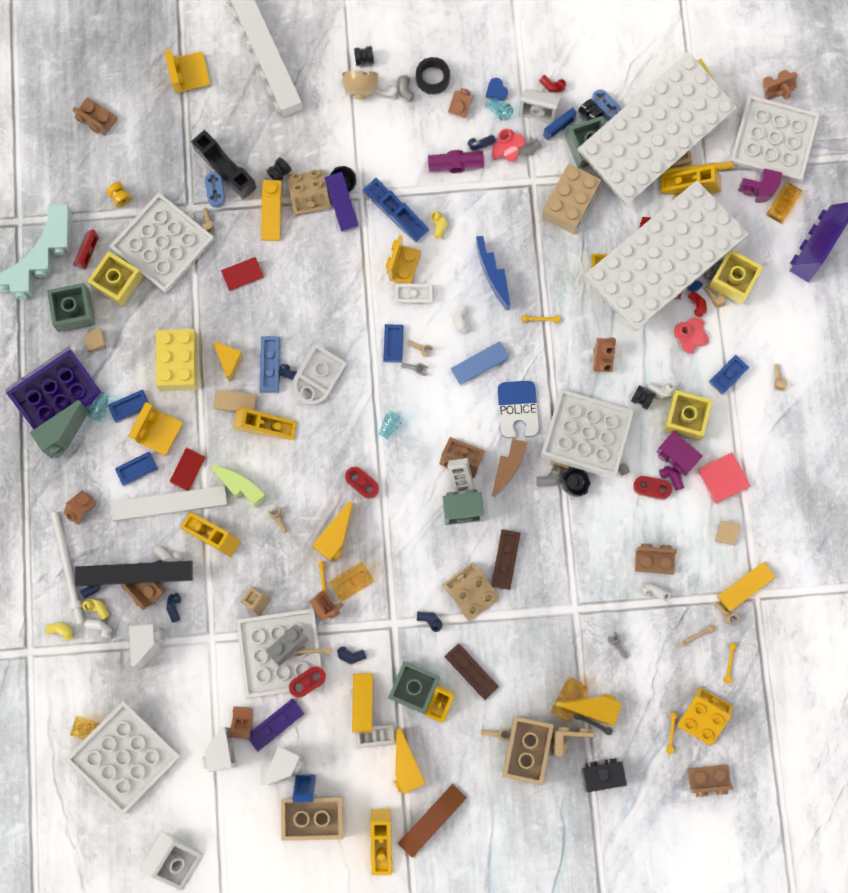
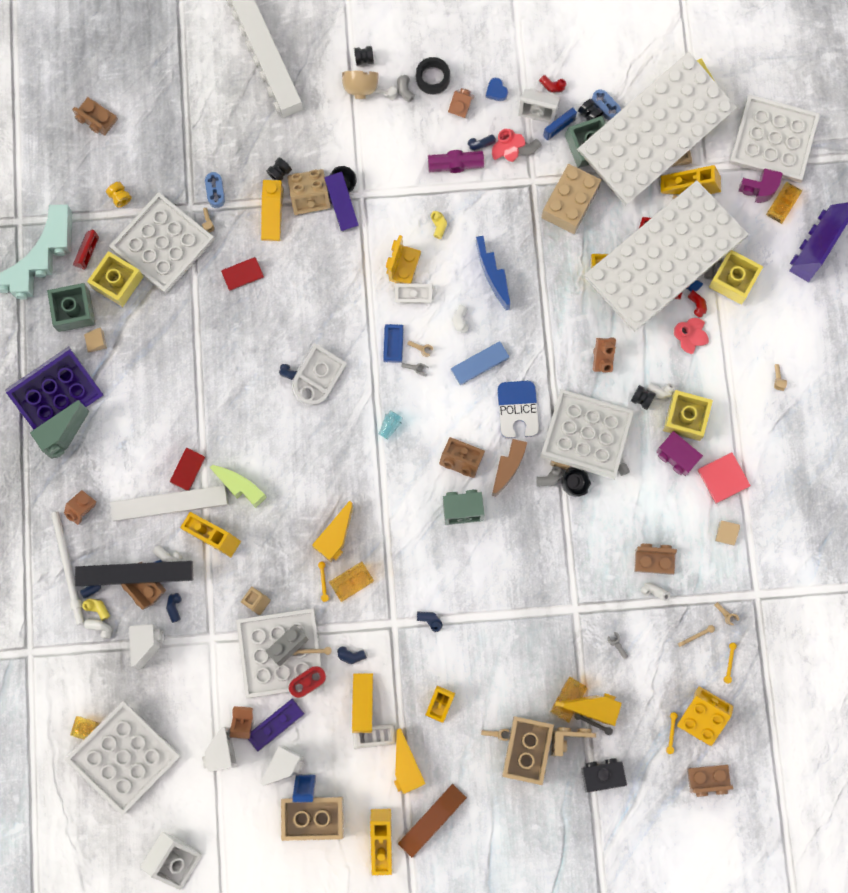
(61, 628): light yellow arm -> none
(98, 407): clear light blue cone -> none
(128, 406): blue tile -> none
(136, 468): blue tile -> none
(155, 429): yellow bracket -> none
(176, 360): light yellow brick -> none
(187, 71): yellow bracket -> none
(215, 157): black arch -> none
(229, 358): yellow slope -> none
(233, 401): tan slope -> none
(264, 424): yellow slope -> none
(270, 364): medium blue tile -> none
(277, 517): tan hand -> none
(324, 606): nougat bracket -> none
(362, 483): red plate -> none
(395, 210): blue slope -> none
(414, 687): sand green brick -> none
(460, 464): white slope -> none
(471, 591): tan bracket -> none
(471, 671): reddish brown tile -> none
(499, 108): clear light blue cone -> none
(505, 559): reddish brown tile -> none
(556, 319): yellow hinge -> none
(652, 489): red plate -> none
(673, 475): magenta arm -> none
(717, 301): tan hand -> none
(720, 166): yellow bar -> none
(729, 374): blue plate -> none
(746, 586): yellow tile -> none
(780, 87): nougat hips -> none

